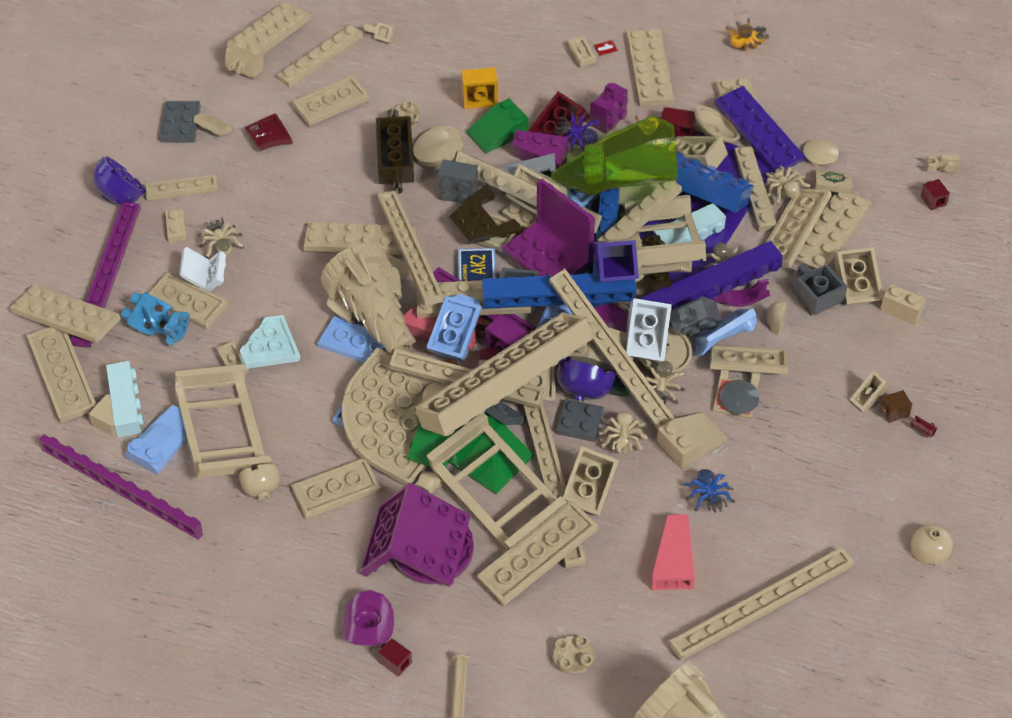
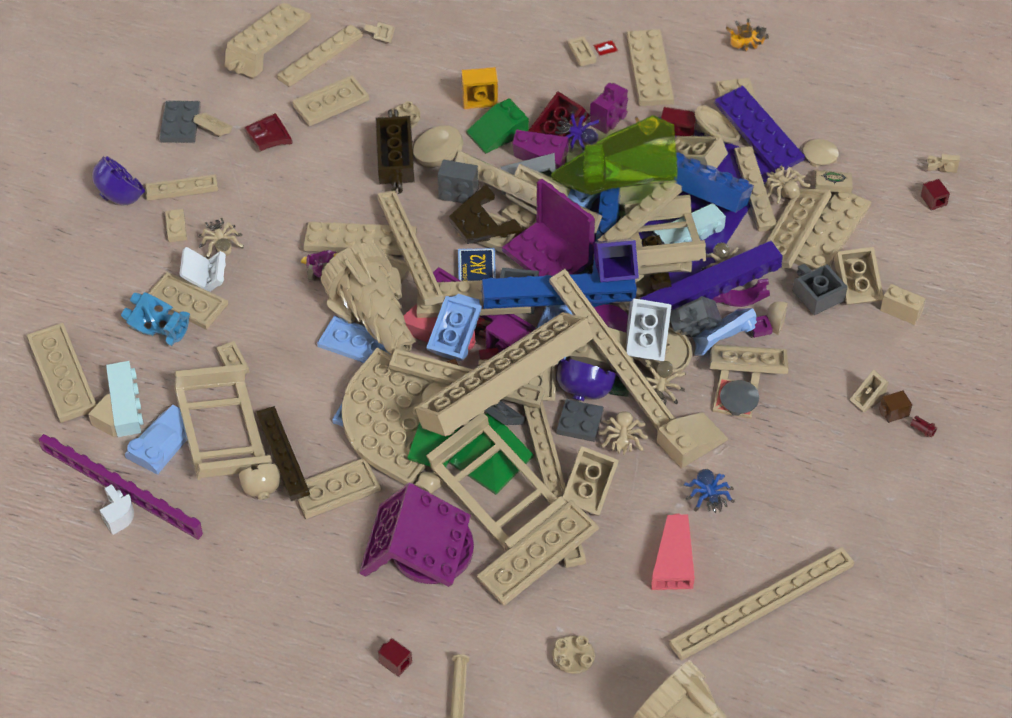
(65, 313): tan plate -> none
(111, 261): magenta plate -> none
(119, 512): none -> white brick
(270, 344): light aqua plate -> none
(282, 453): none -> dark brown plate
(317, 262): none -> magenta hair
(368, 619): magenta hat -> none
(762, 327): none -> magenta plate
(931, 545): tan cylinder -> none

